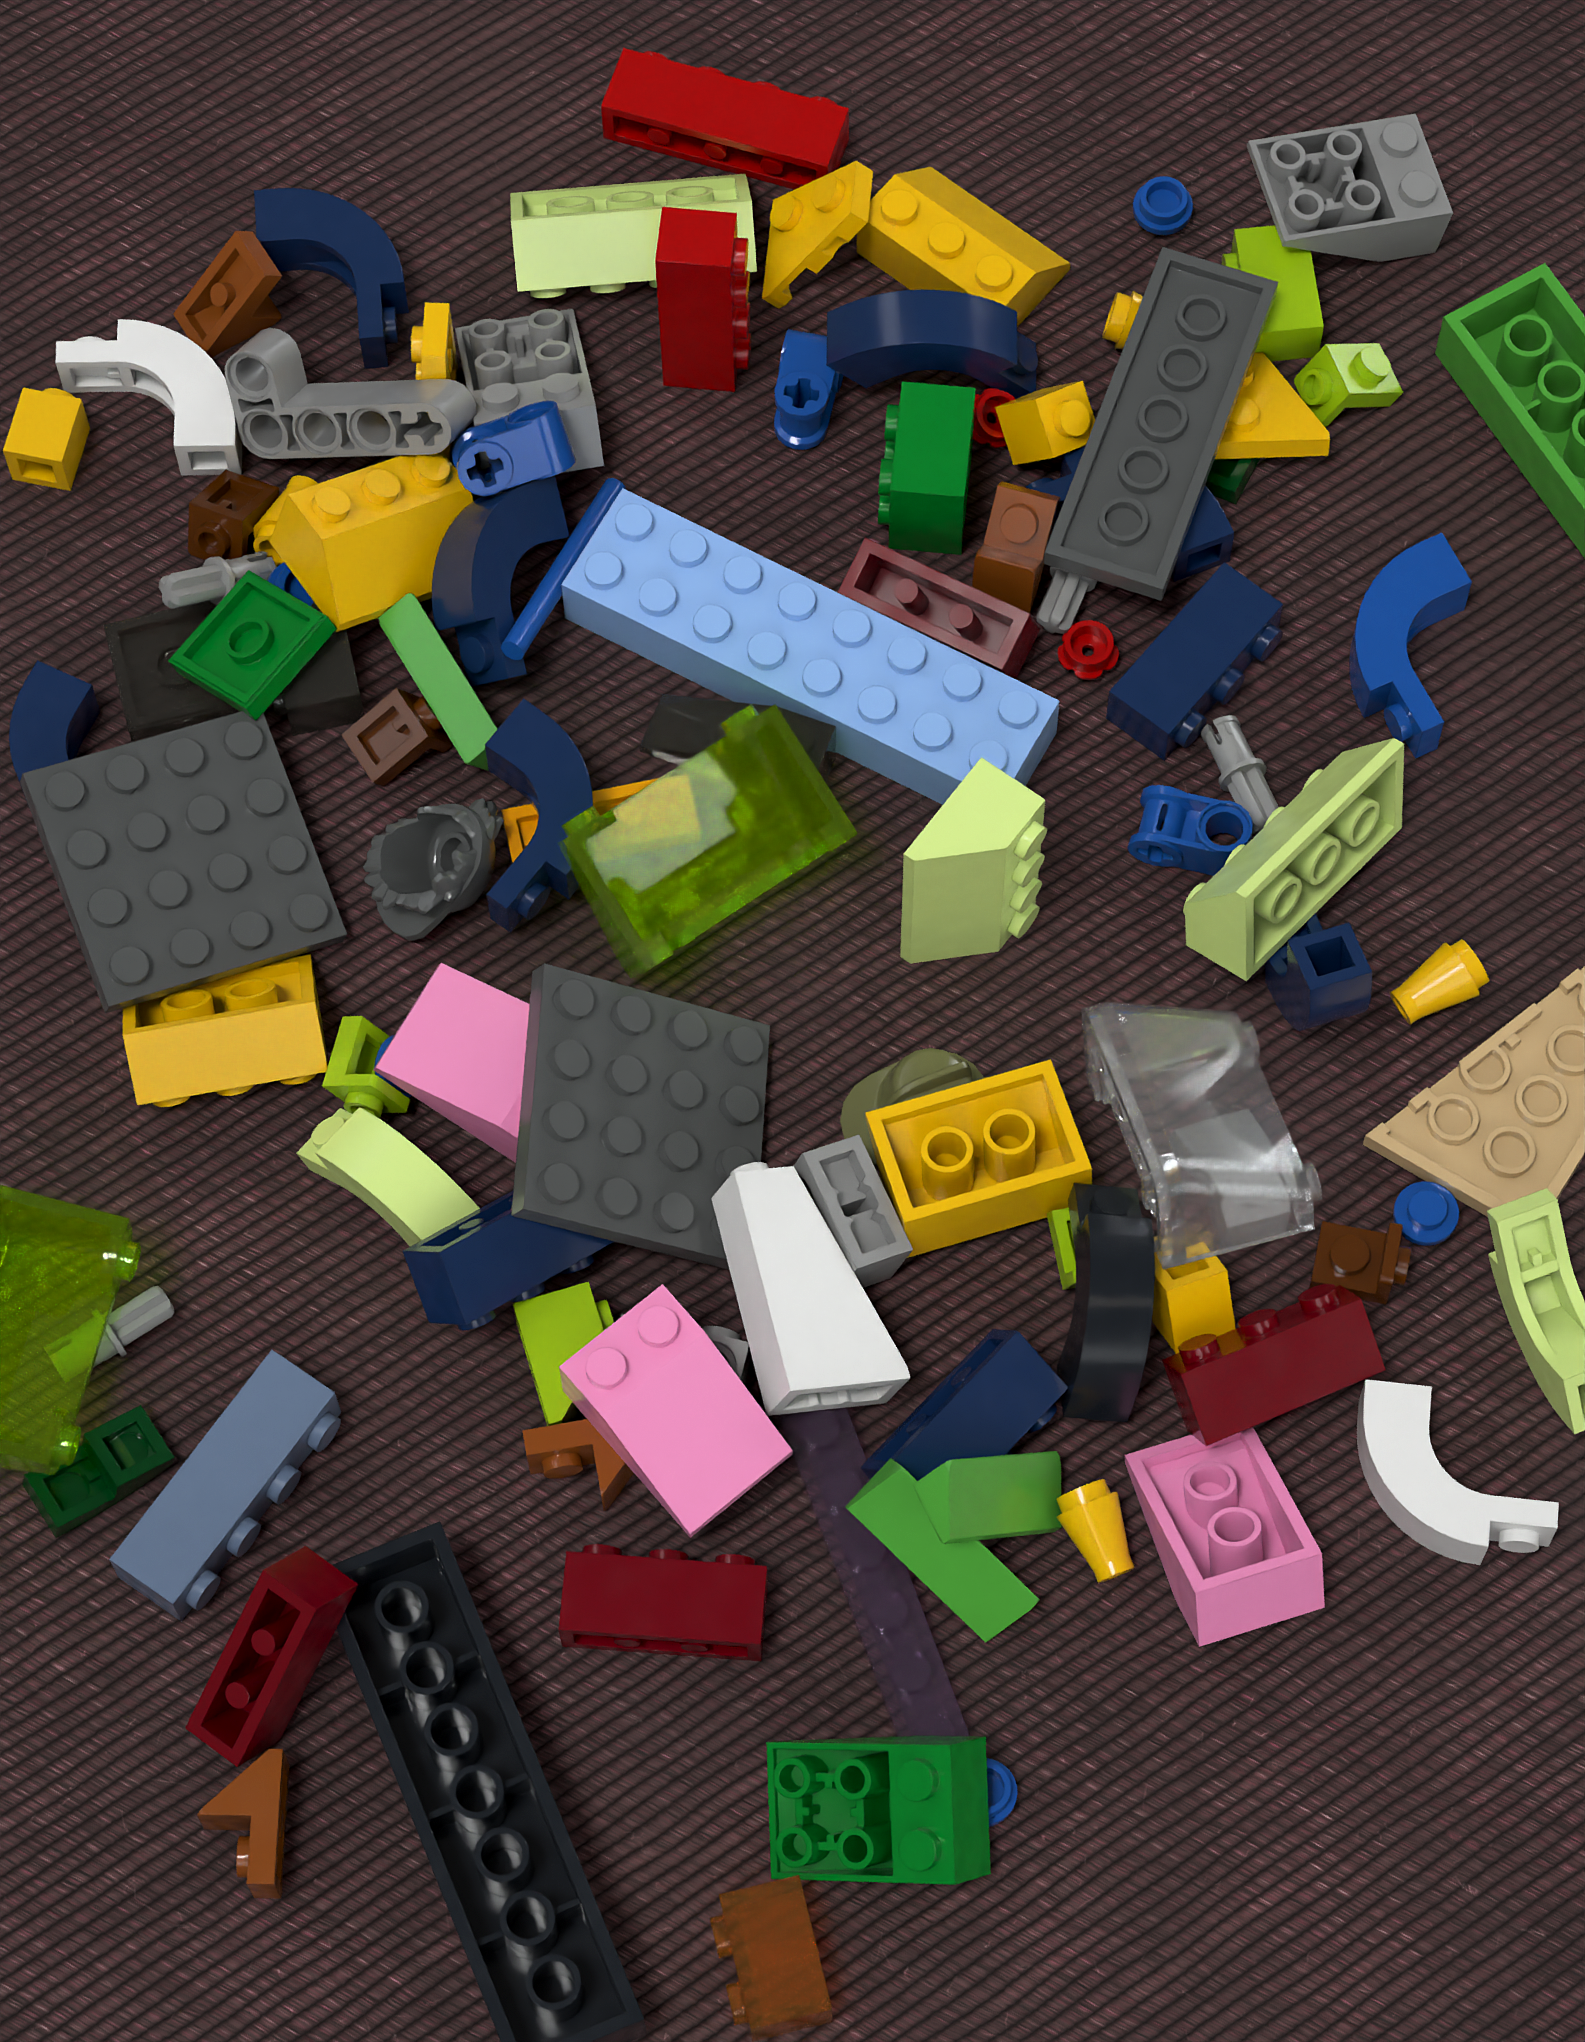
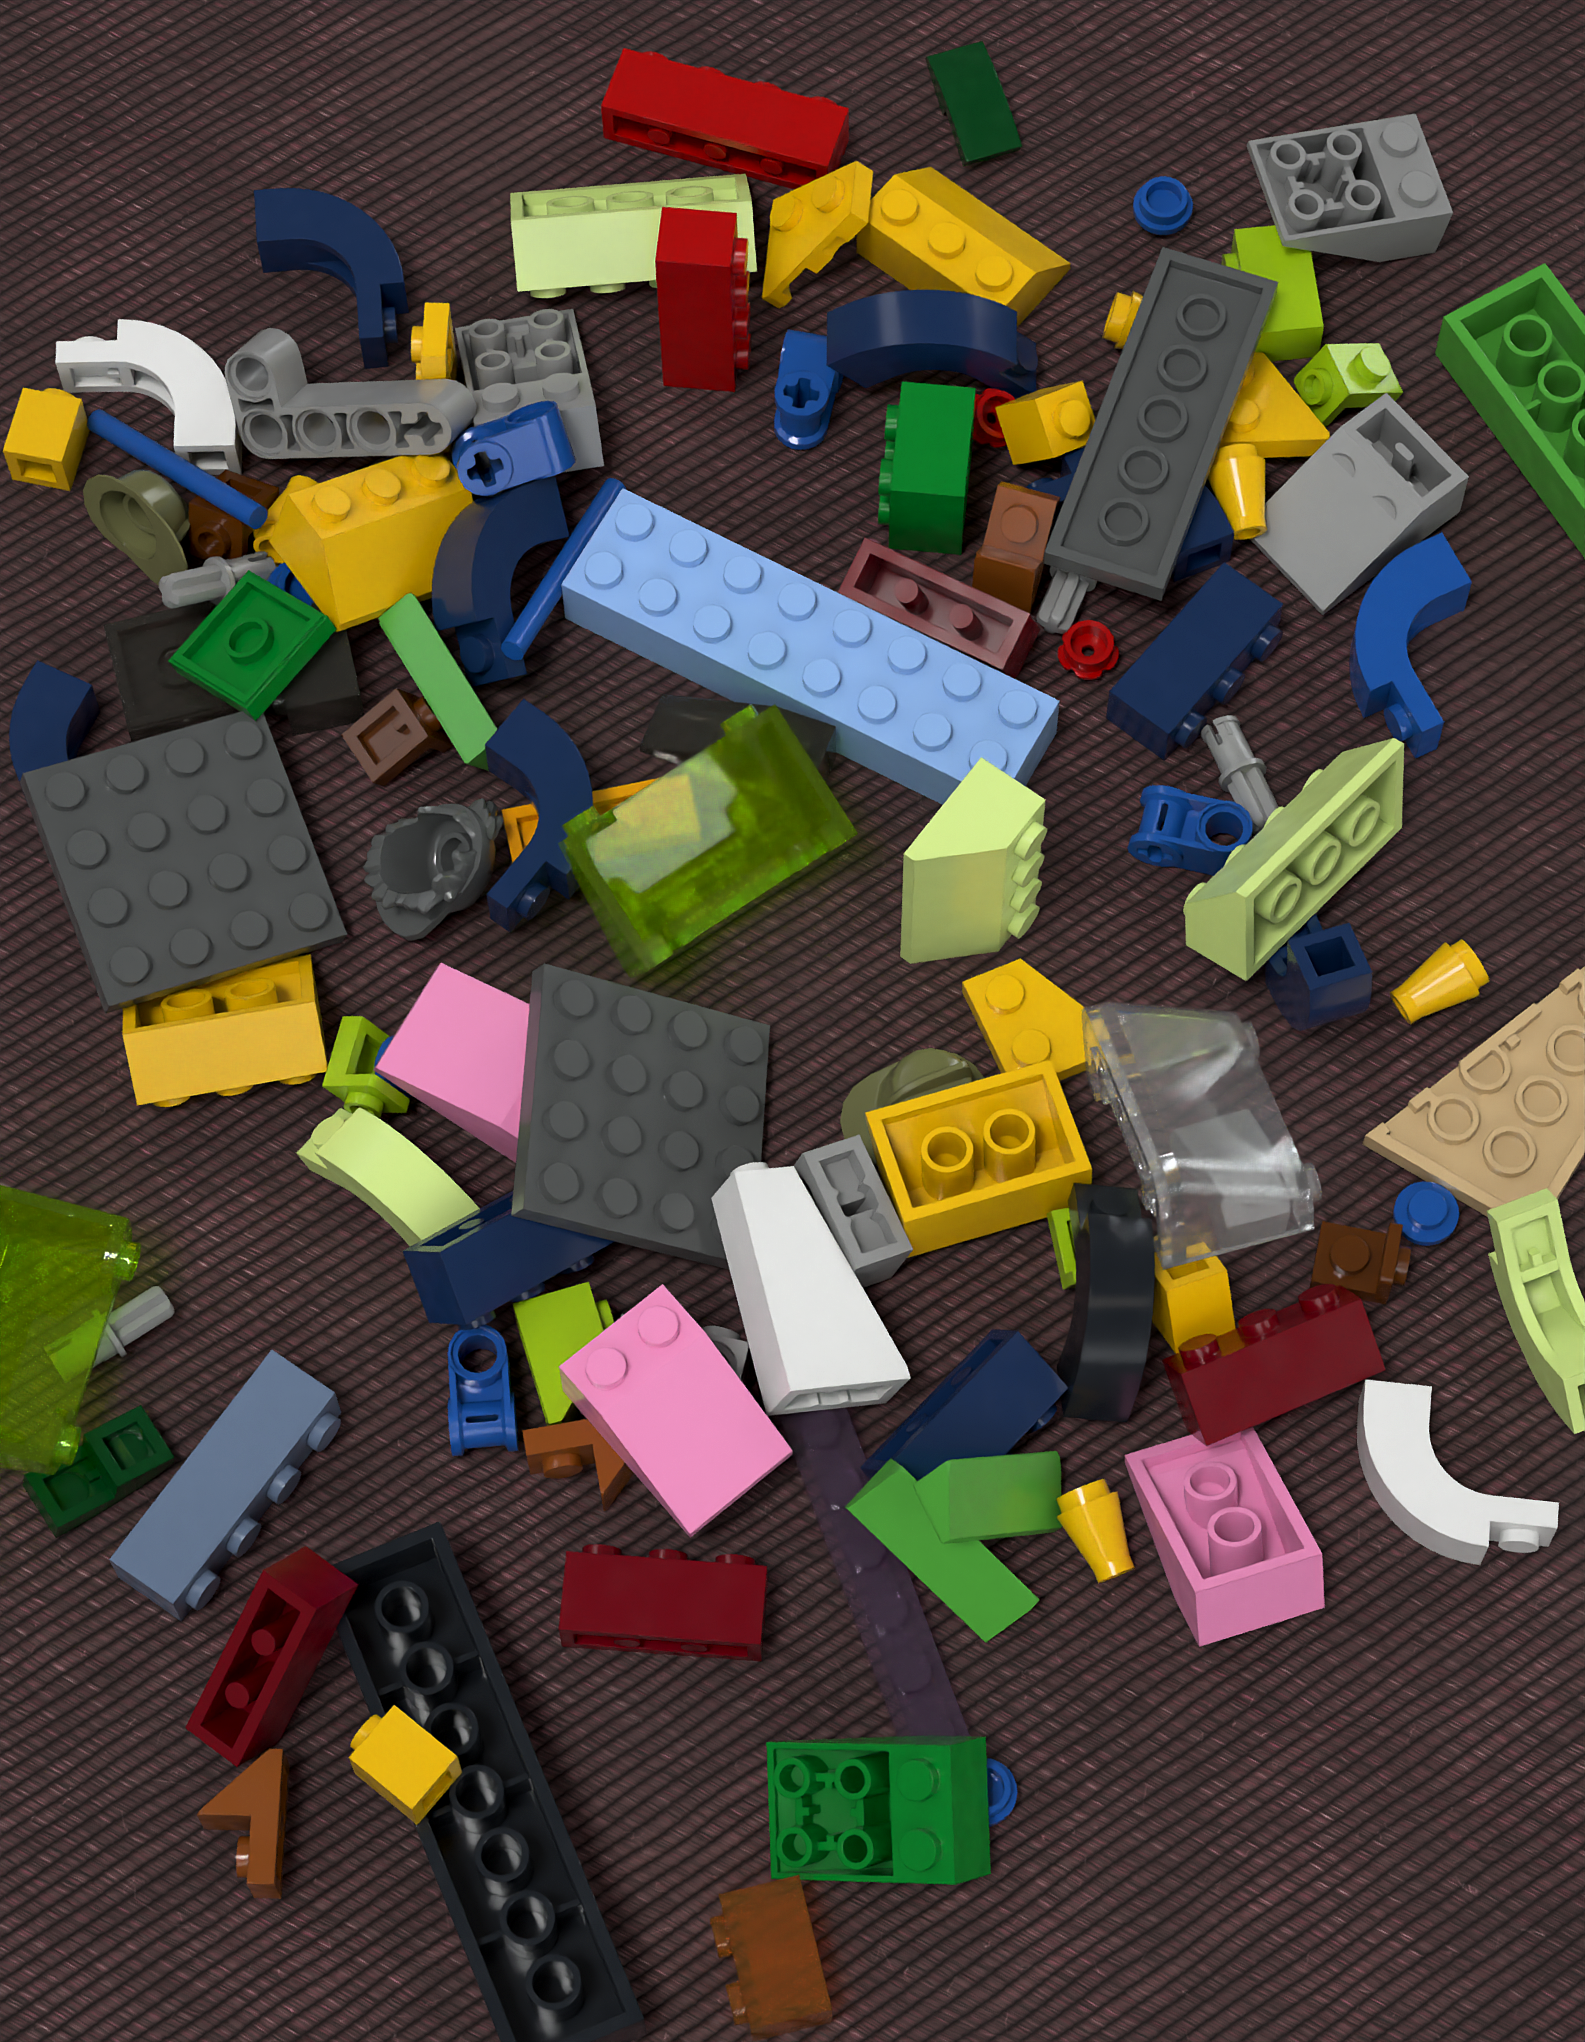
(141, 518): none -> olive piece
(177, 469): none -> blue bar
(231, 296): dark orange slope -> none
(403, 1763): none -> yellow brick
(480, 1403): none -> blue piece
(974, 103): none -> dark green slope
(1027, 1019): none -> yellow wing
(1240, 488): none -> yellow cone
(1360, 504): none -> light grey slope

